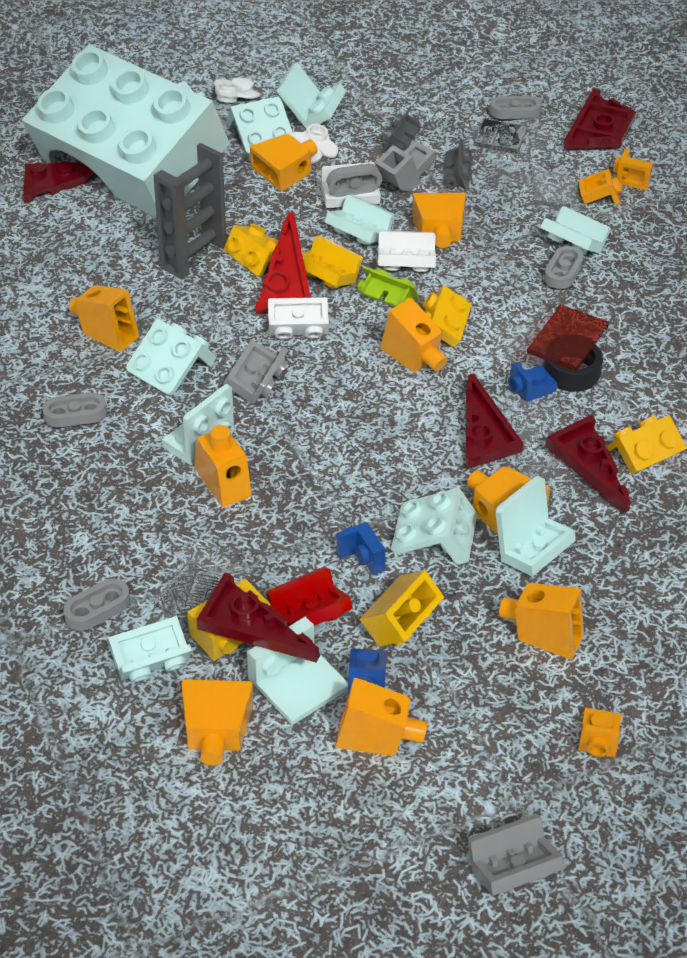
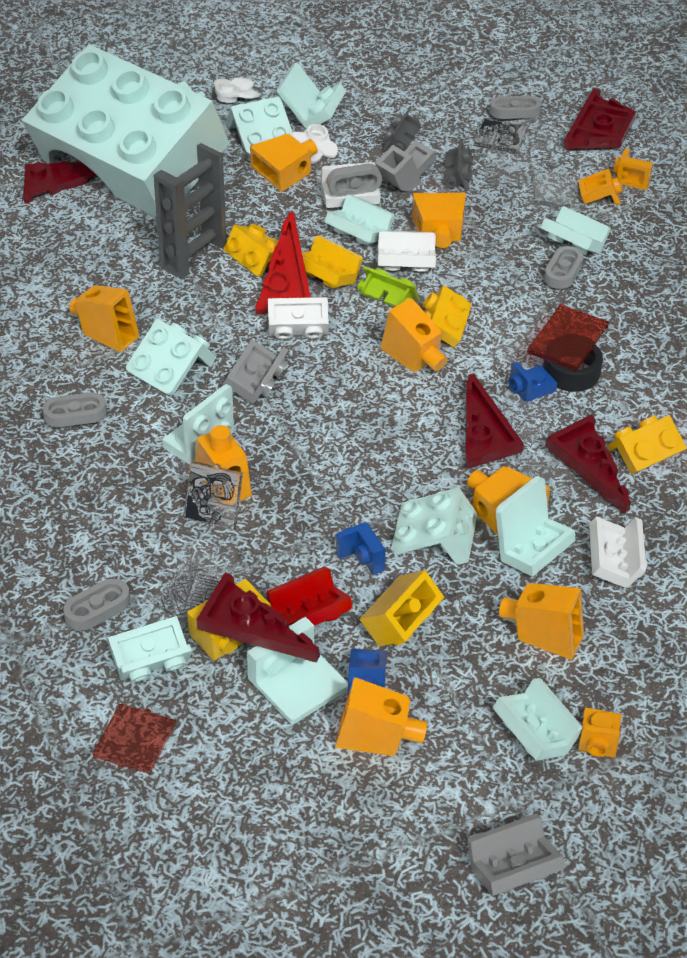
(134, 738): none -> clear red piece
(213, 495): none -> piece
(216, 716): light orange torso -> none
(539, 721): none -> light aqua bracket
(617, 551): none -> white bracket

